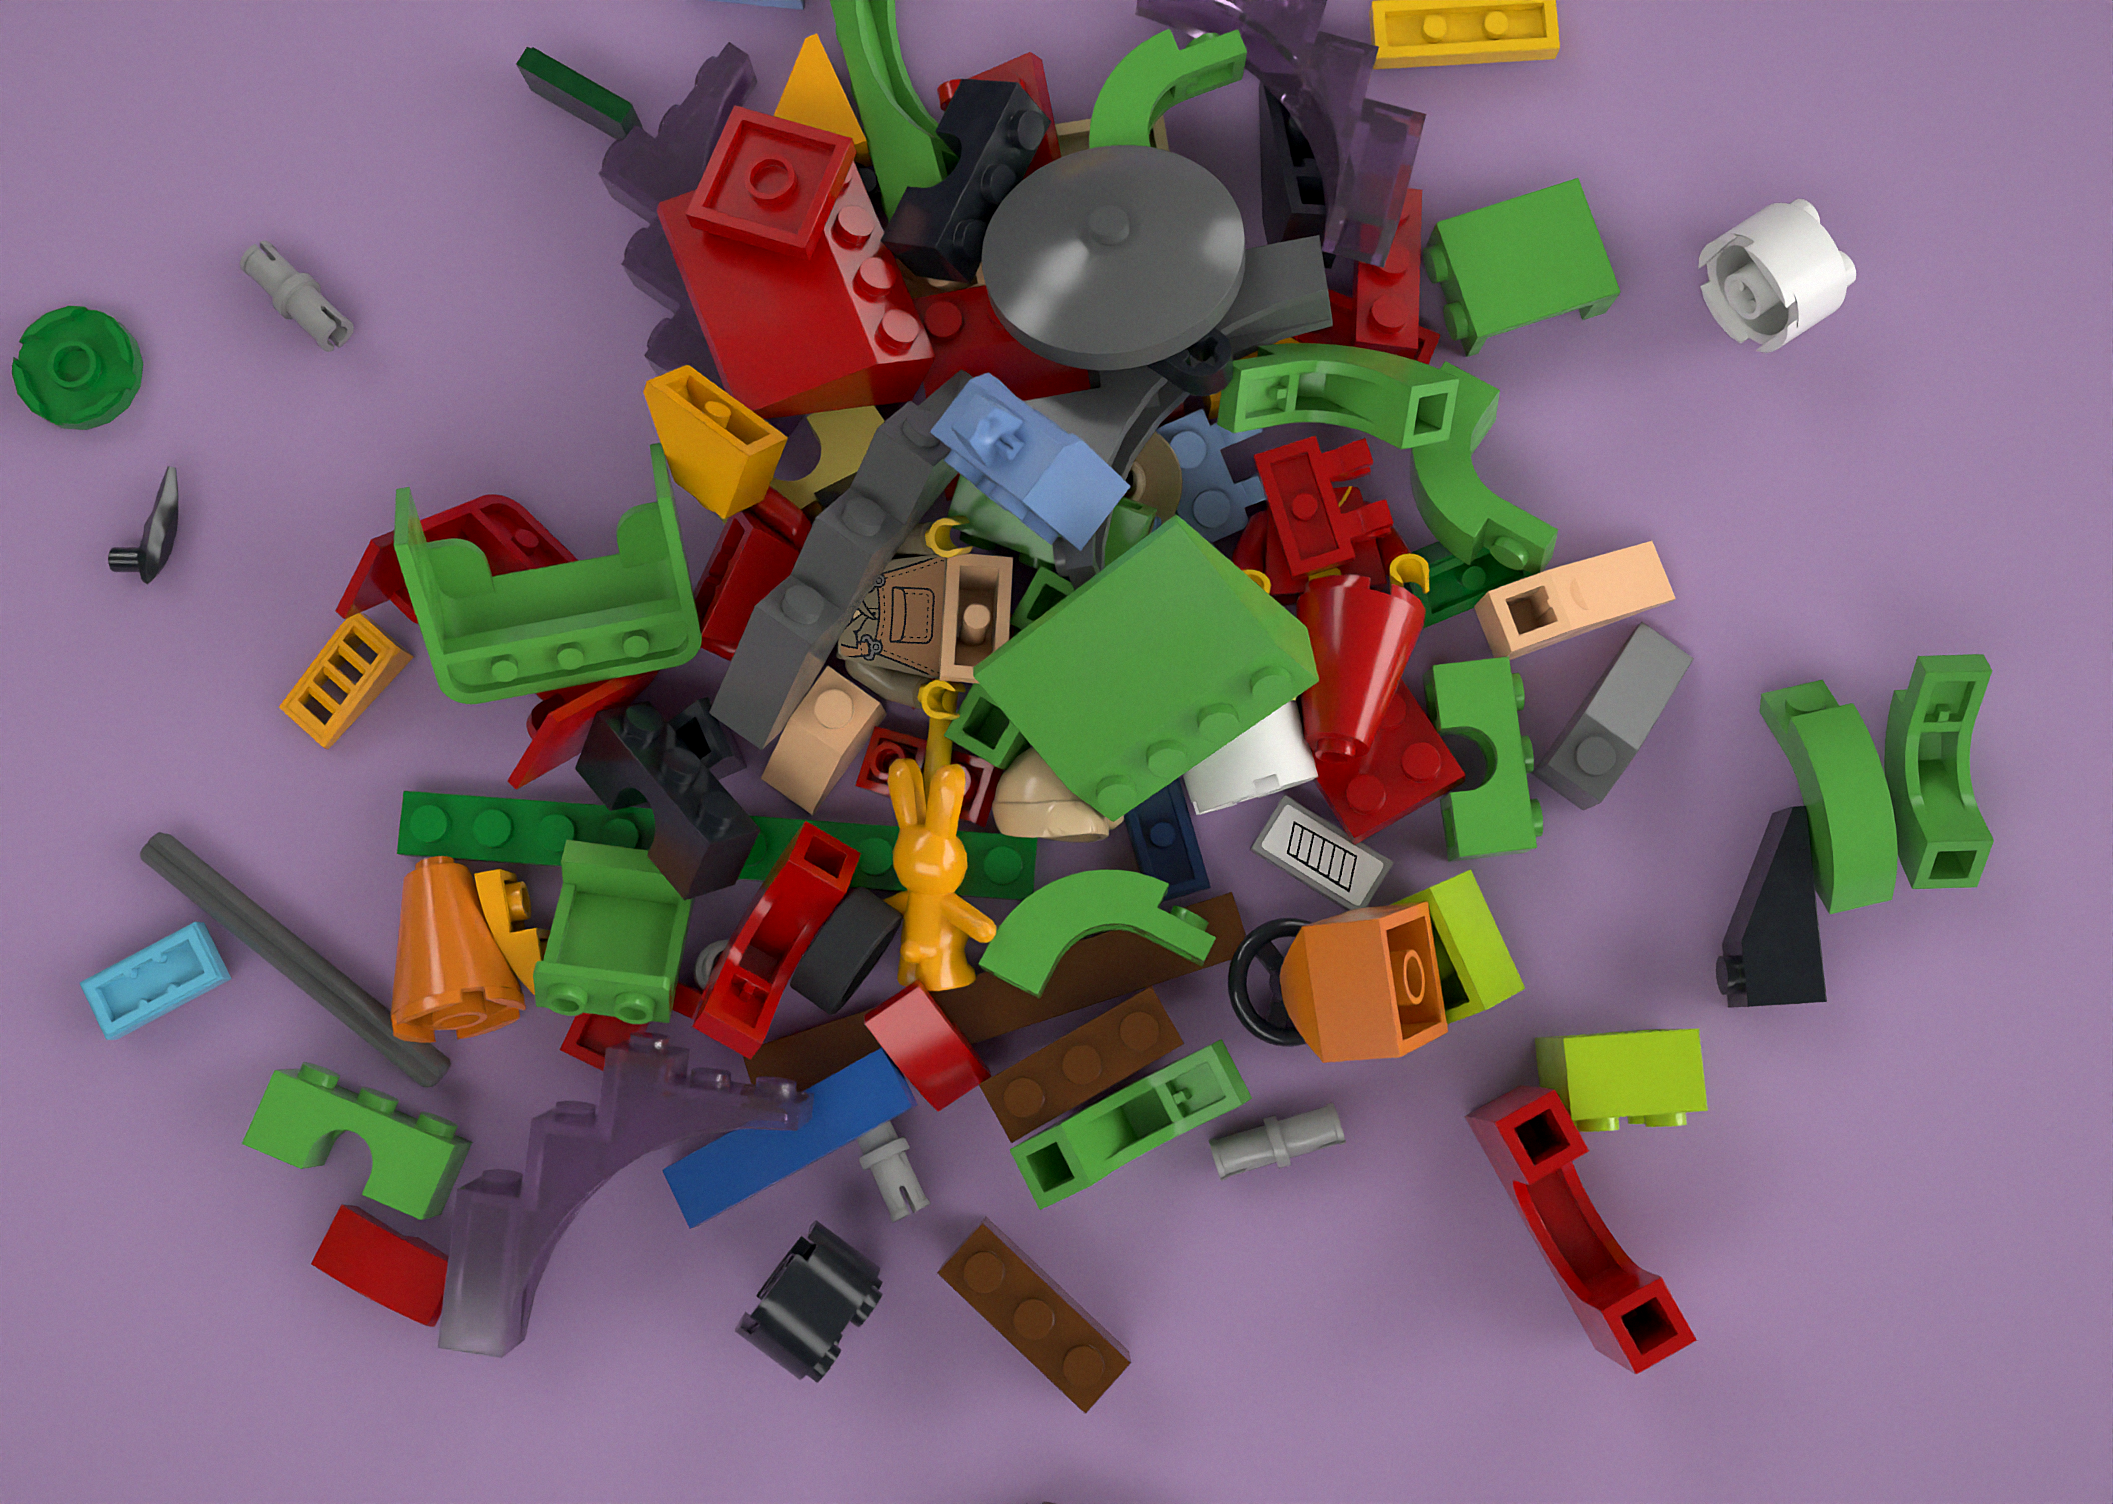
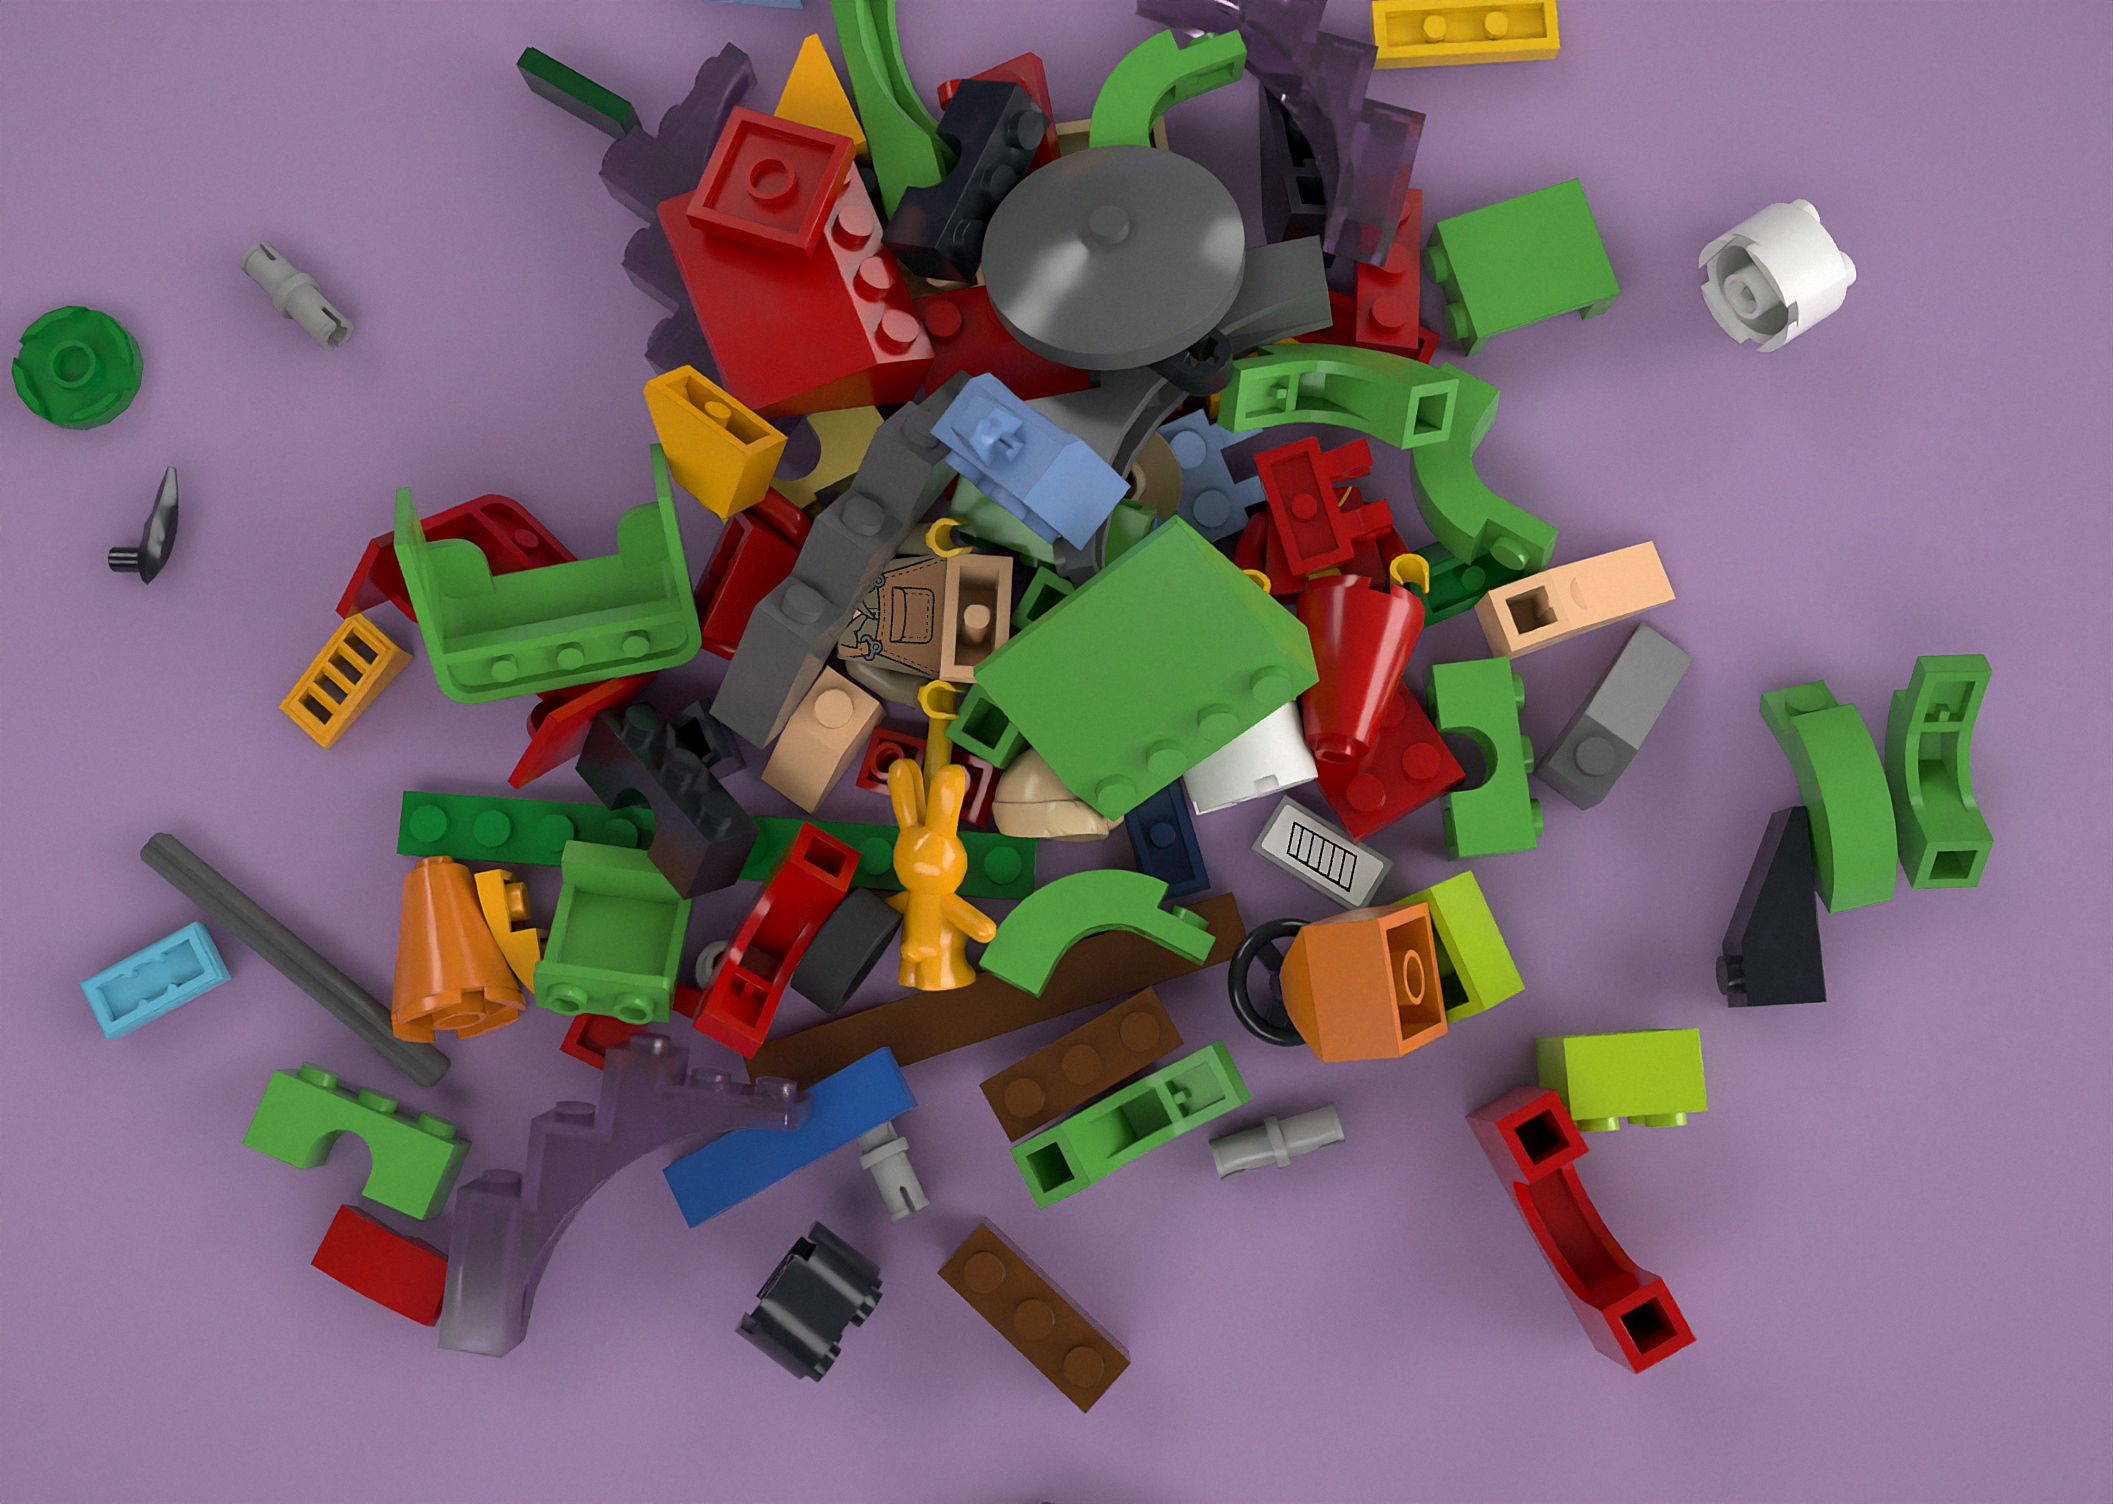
(926, 1046): red slope -> none

